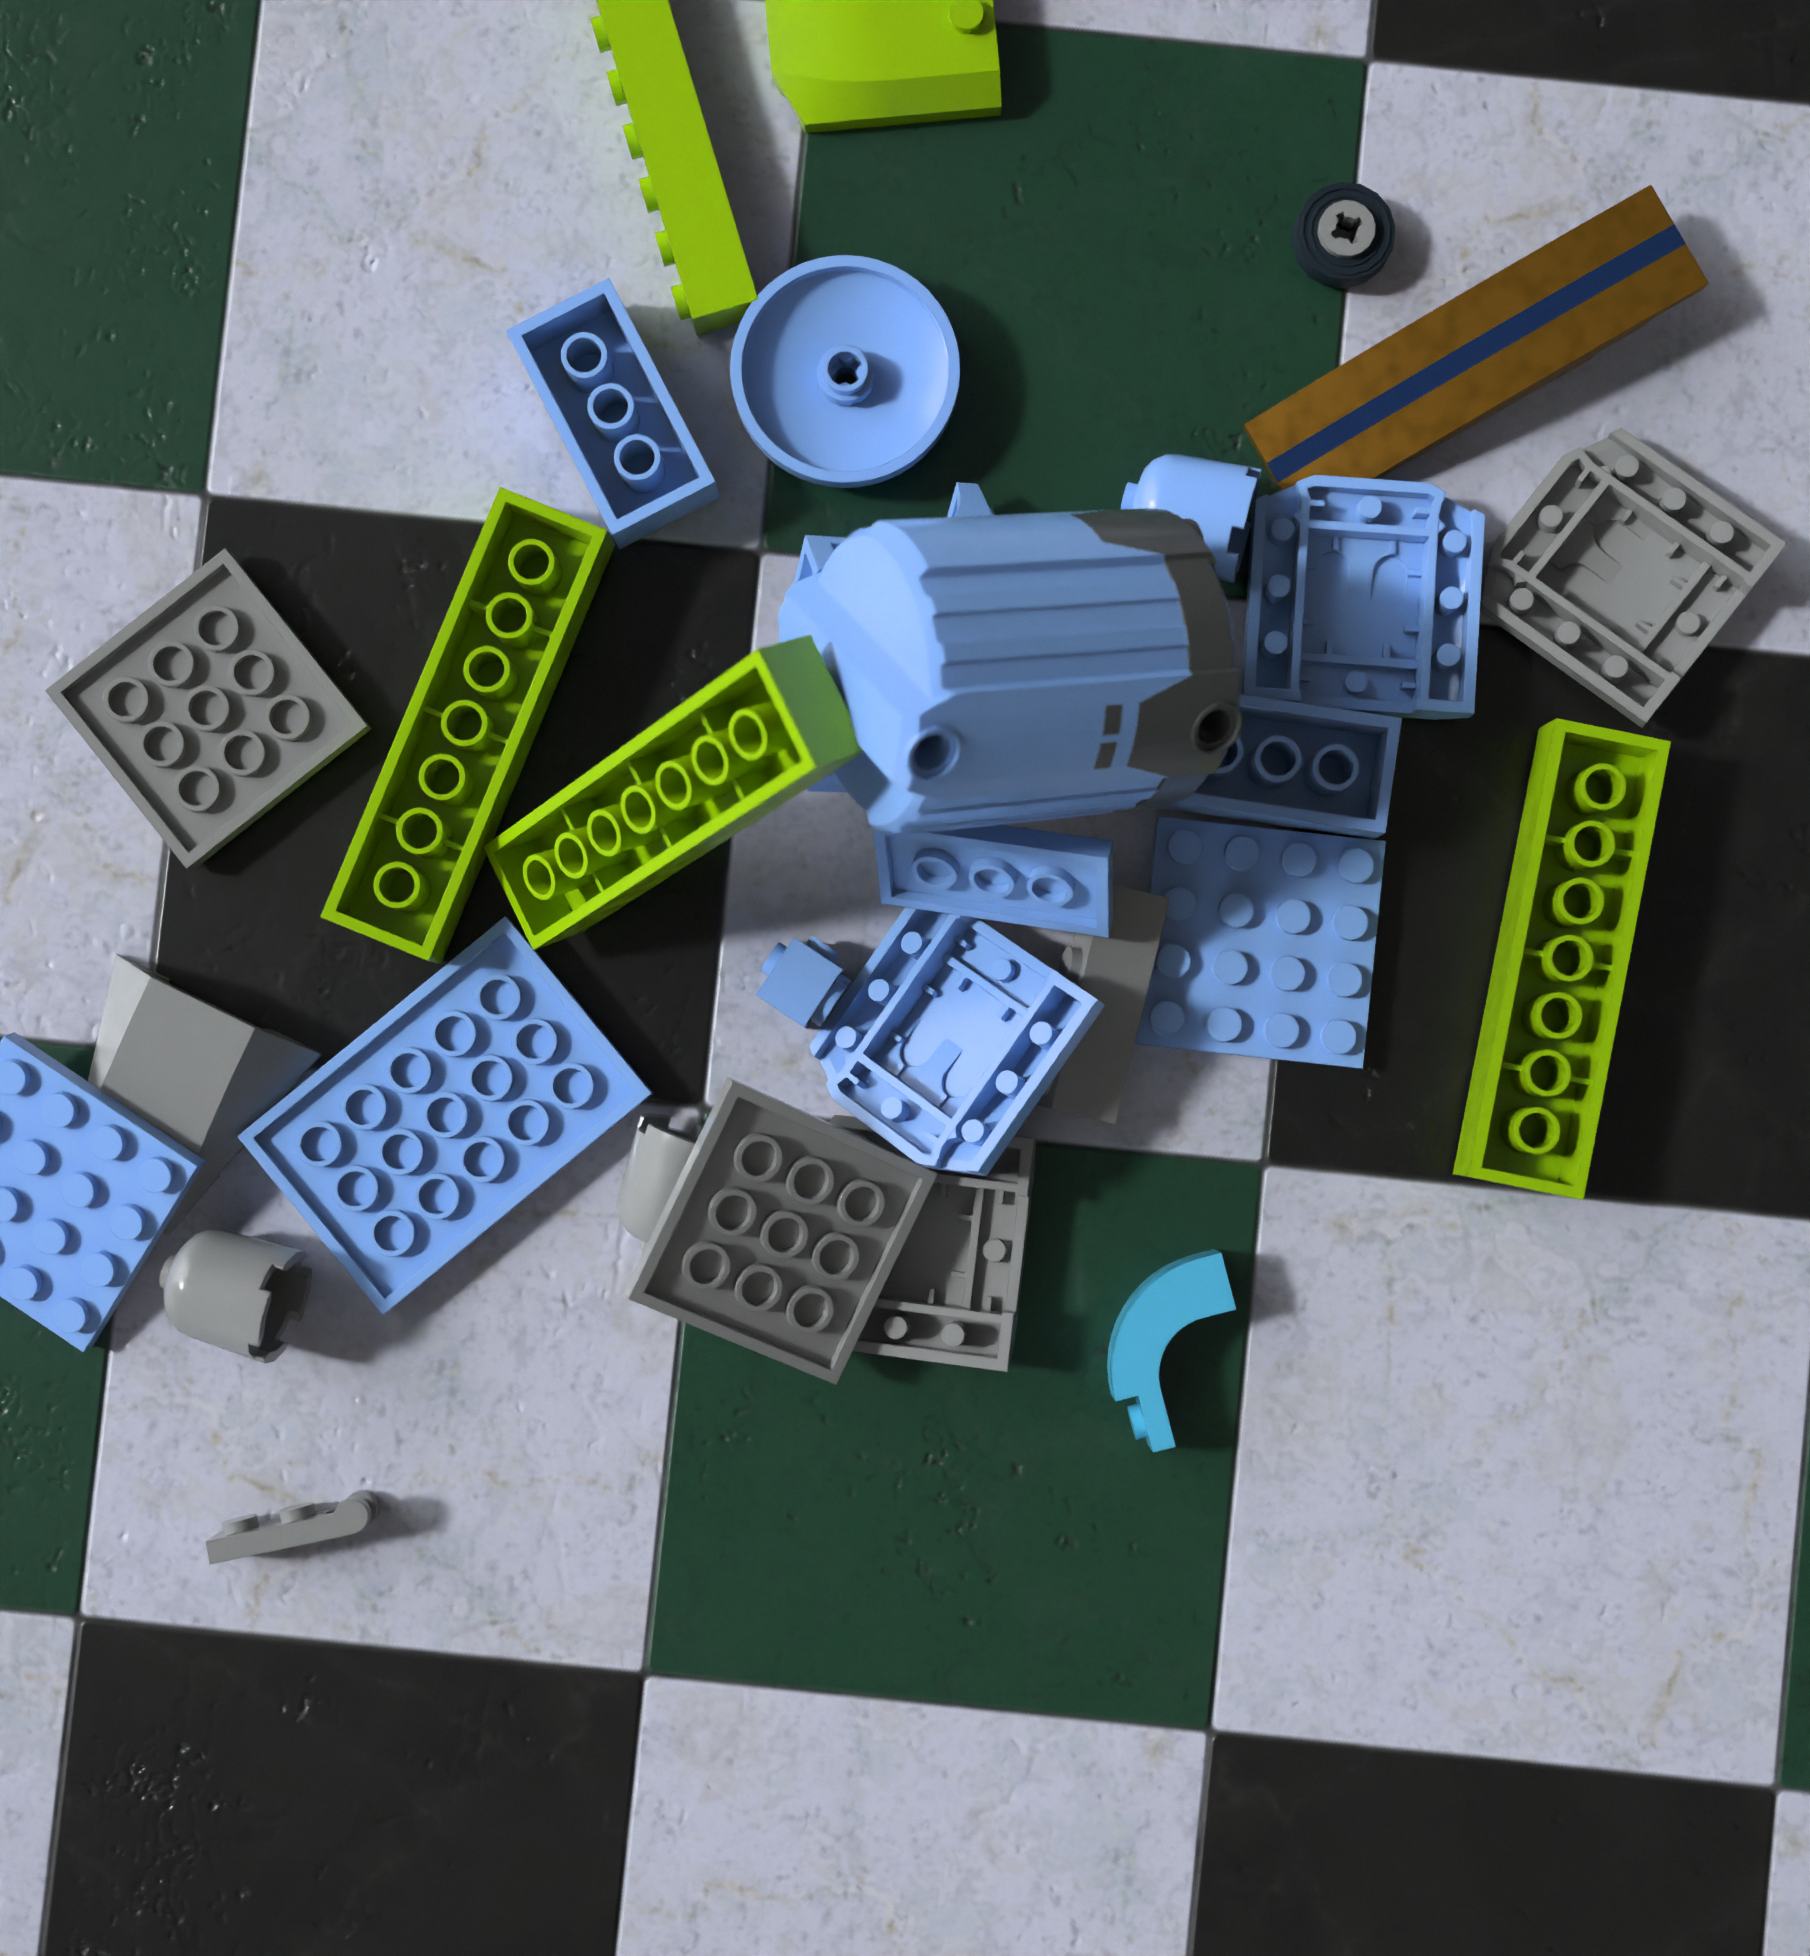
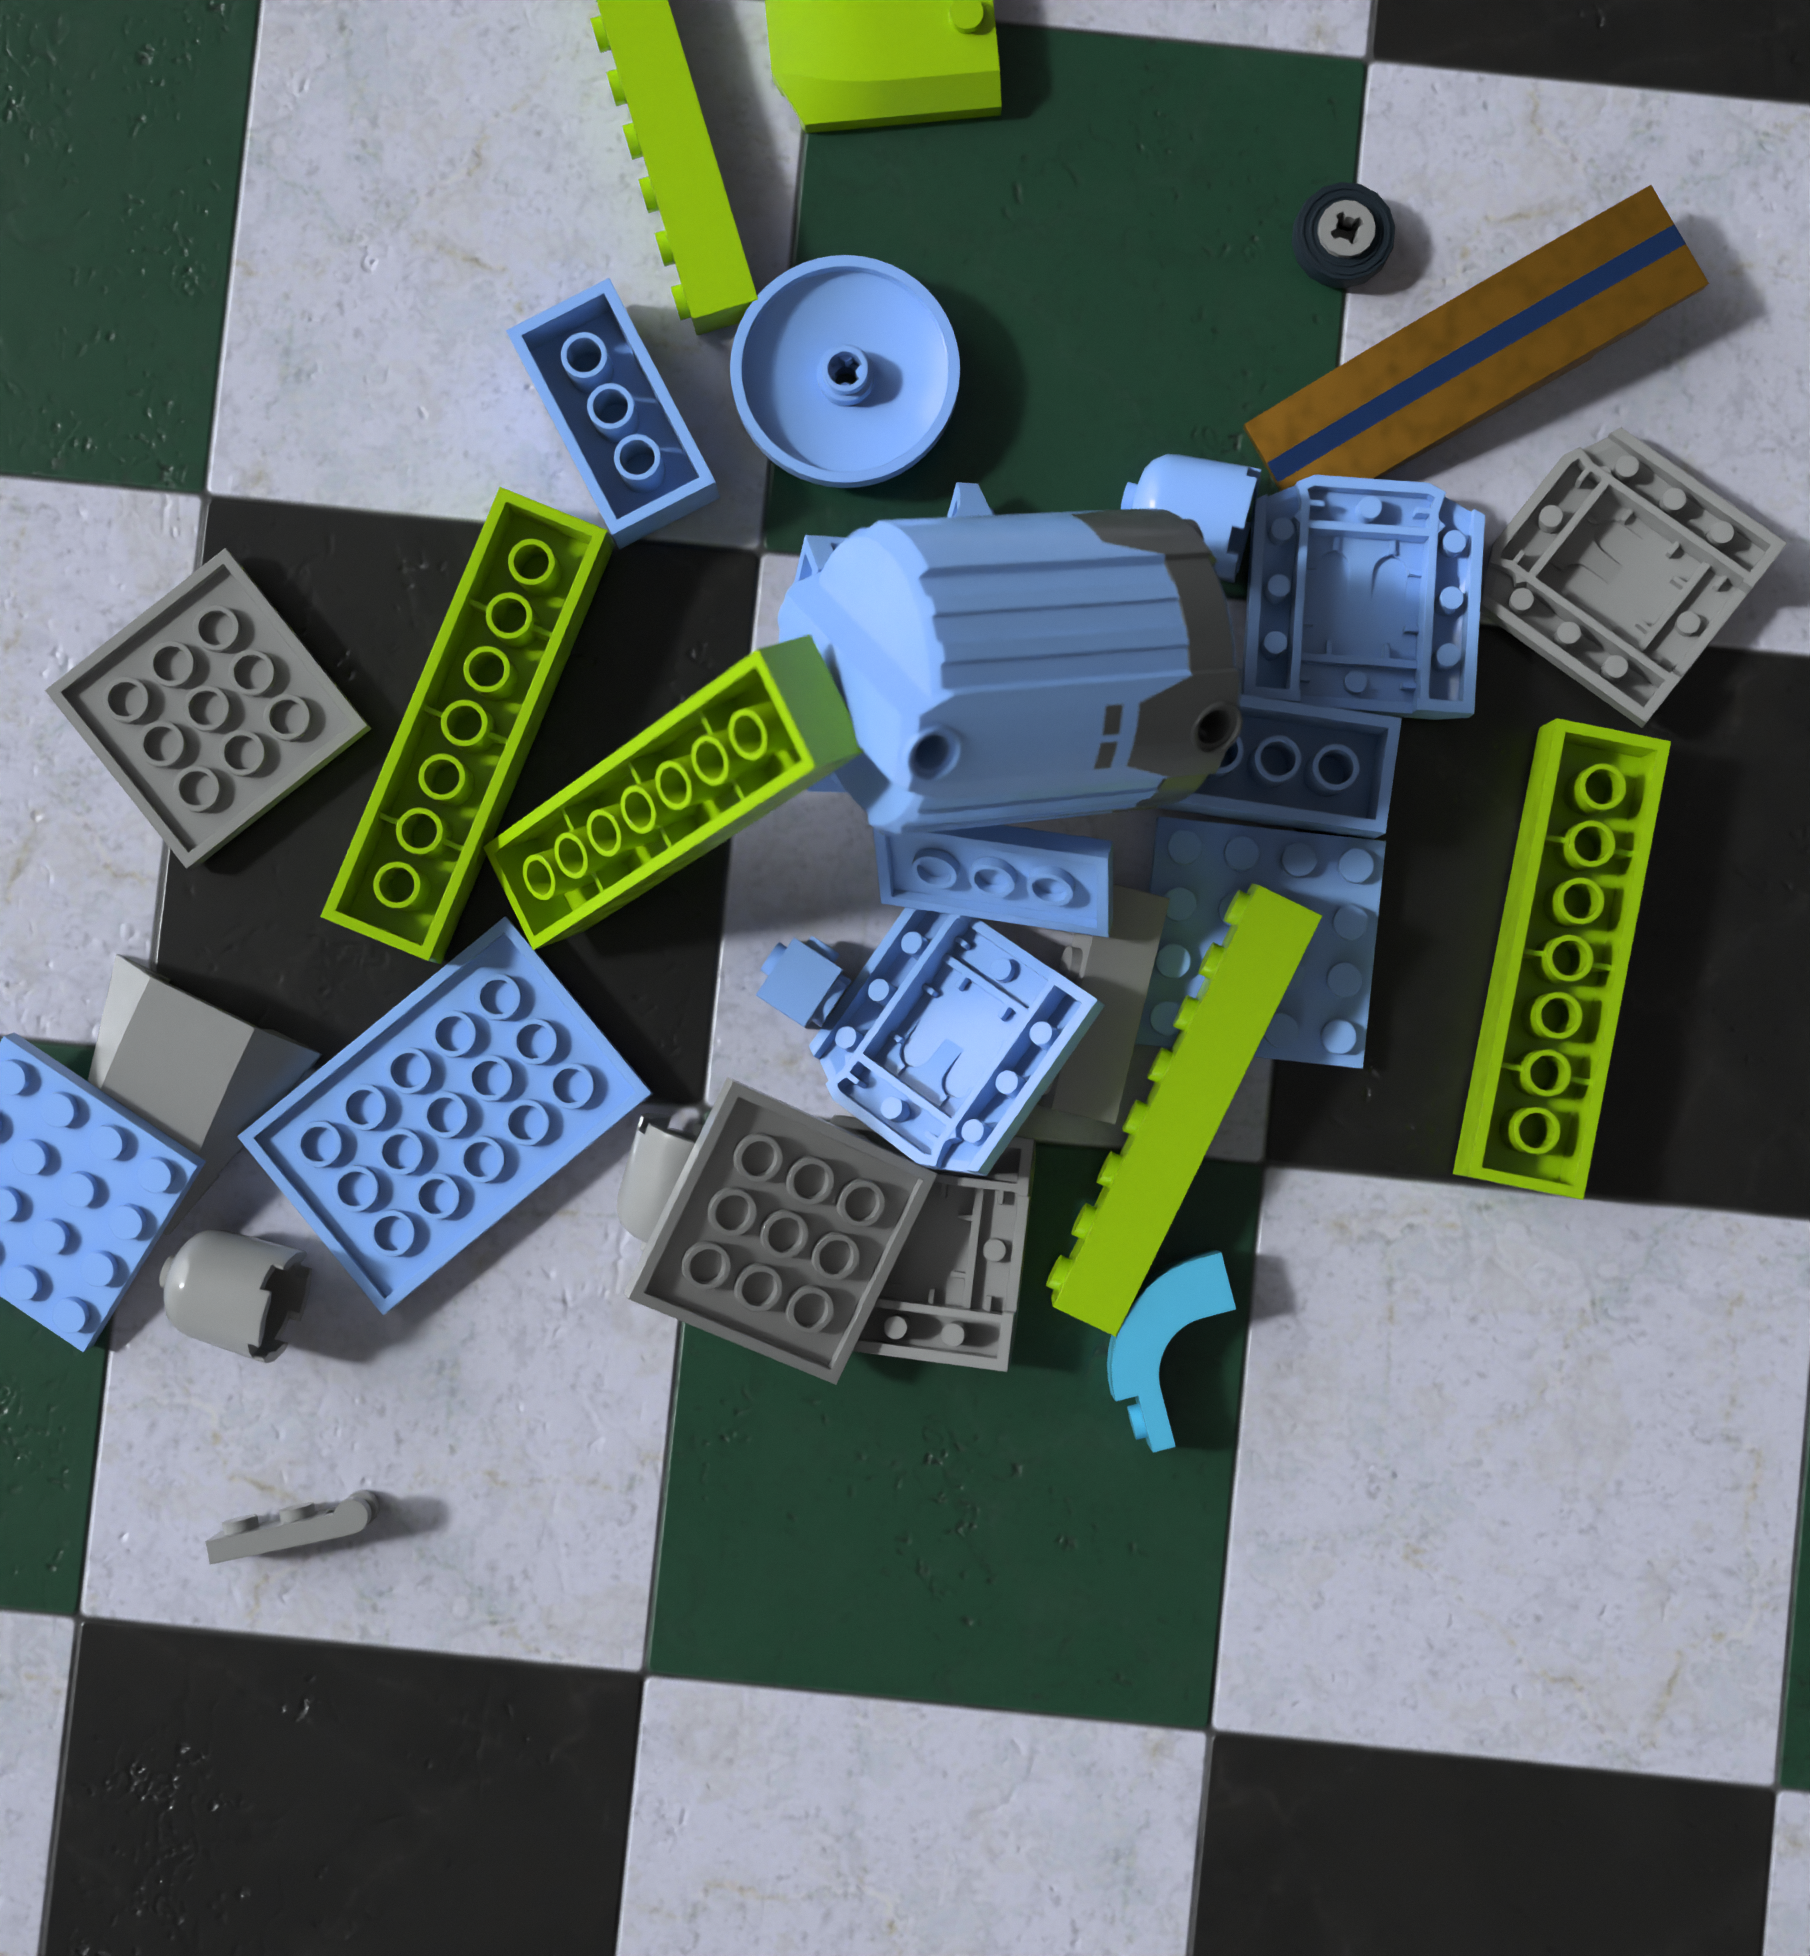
(1183, 1107): none -> lime brick

